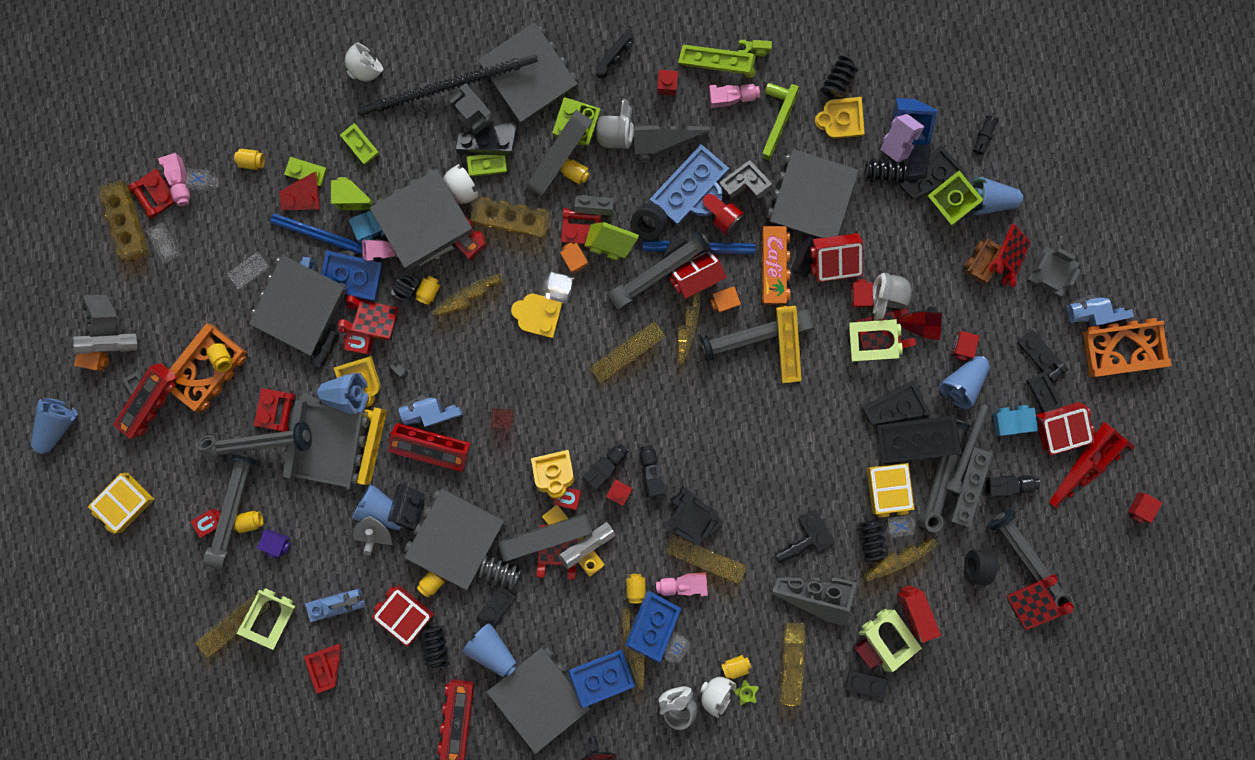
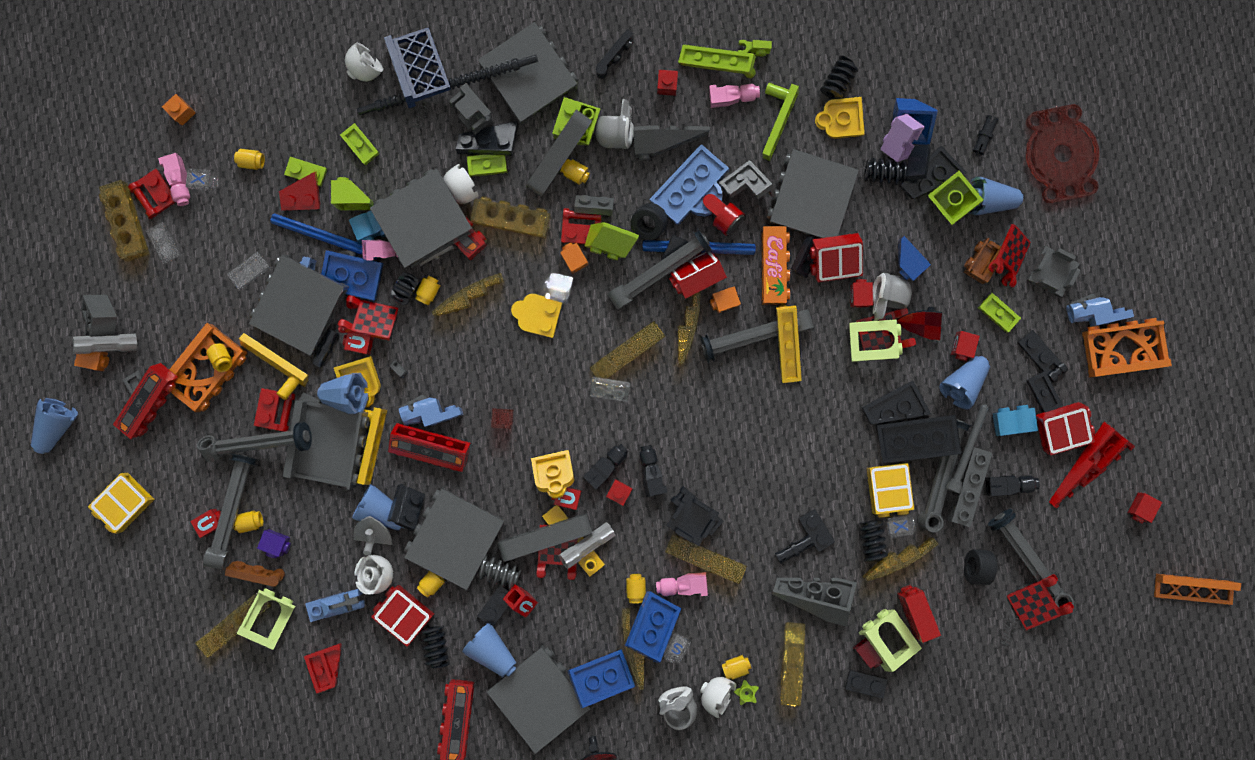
(178, 109): none -> orange brick
(254, 573): none -> dark orange plate
(295, 375): none -> yellow piece
(373, 574): none -> white cylinder
(401, 66): none -> fence
(520, 600): none -> red brick
(610, 389): none -> clear plate
(910, 260): none -> blue slope
(999, 313): none -> lime plate
(1062, 173): none -> clear red piece
(1198, 583): none -> orange fence

